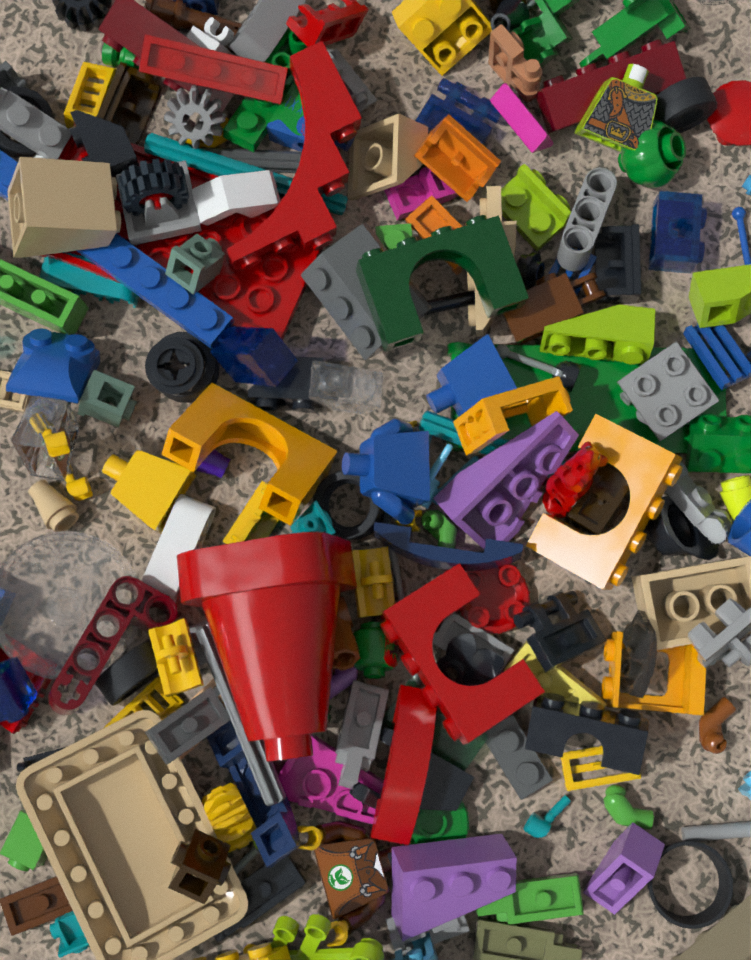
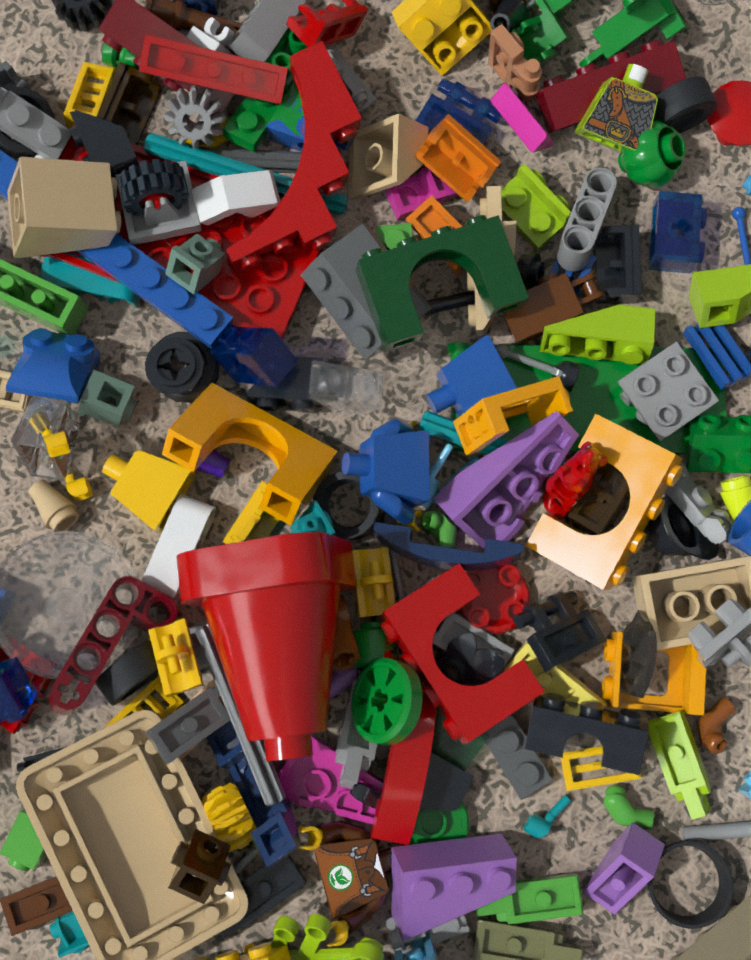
(395, 719): none -> green wheel
(681, 761): none -> lime hinge

